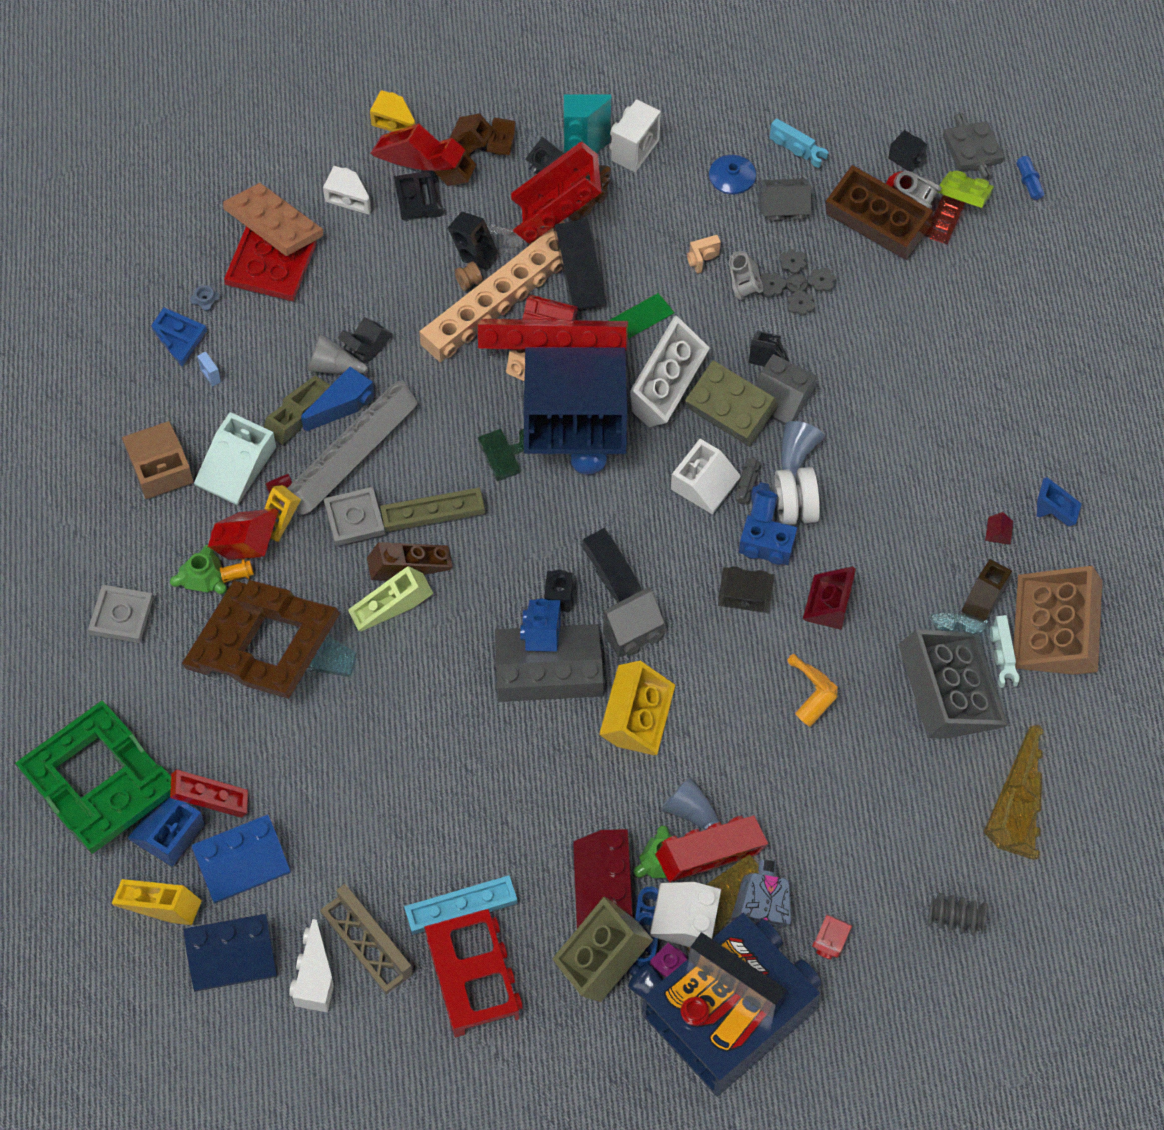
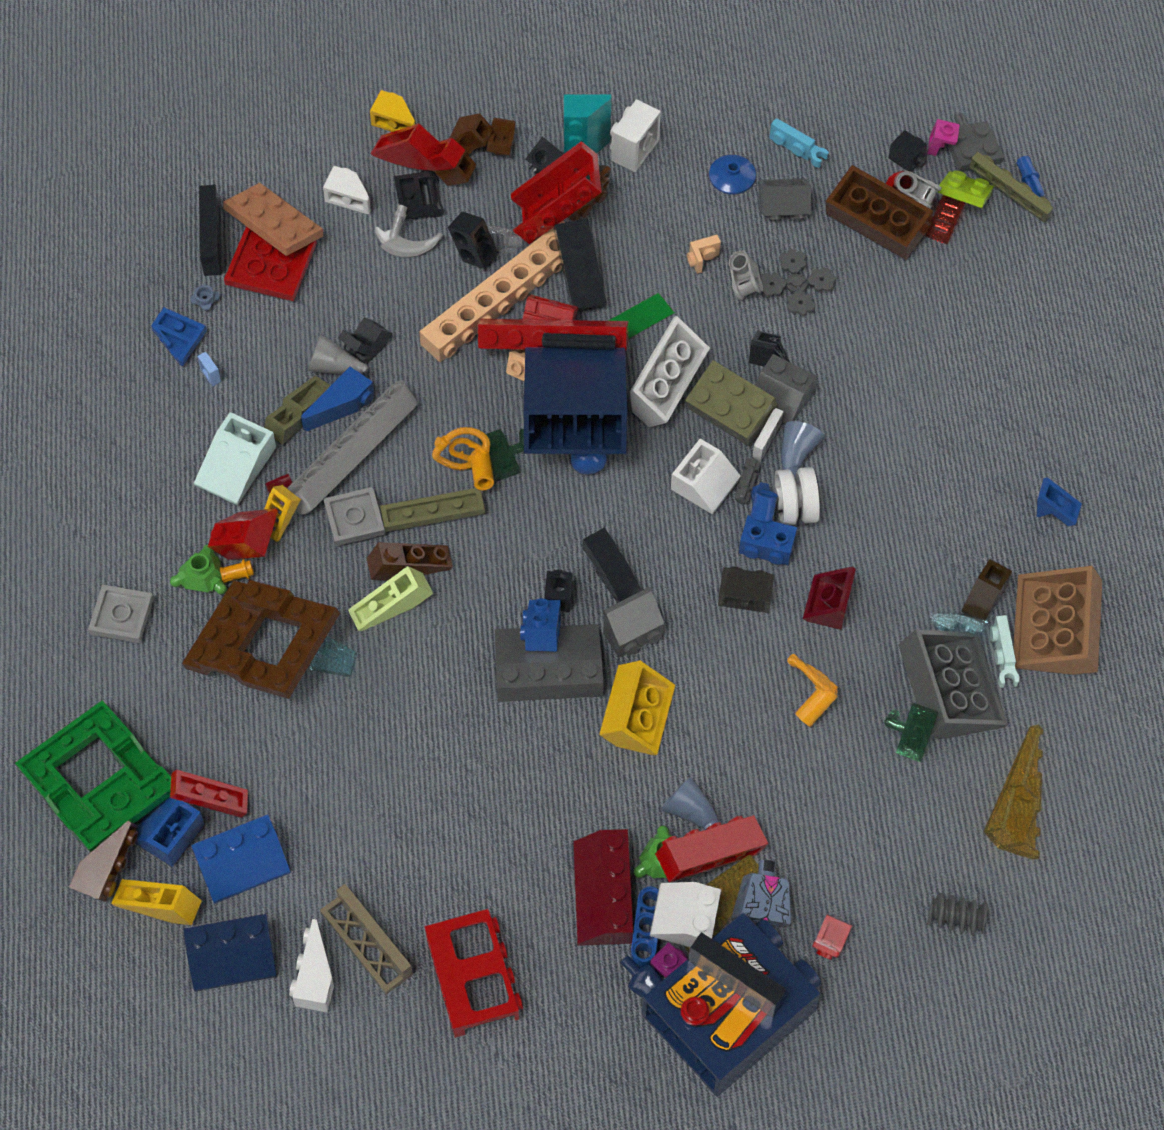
(100, 868): none -> slope
(157, 459): medium nougat slope -> none
(209, 230): none -> black piece
(401, 247): none -> light grey piece
(468, 276): medium nougat wheel -> none
(478, 460): none -> light orange piece
(487, 895): medium azure plate -> none
(578, 341): none -> black axle
(601, 950): olive slope -> none
(767, 434): none -> white tile
(915, 731): none -> clear green plate
(942, 133): none -> dark pink bracket
(999, 529): dark red slope -> none
(1011, 187): none -> olive plate

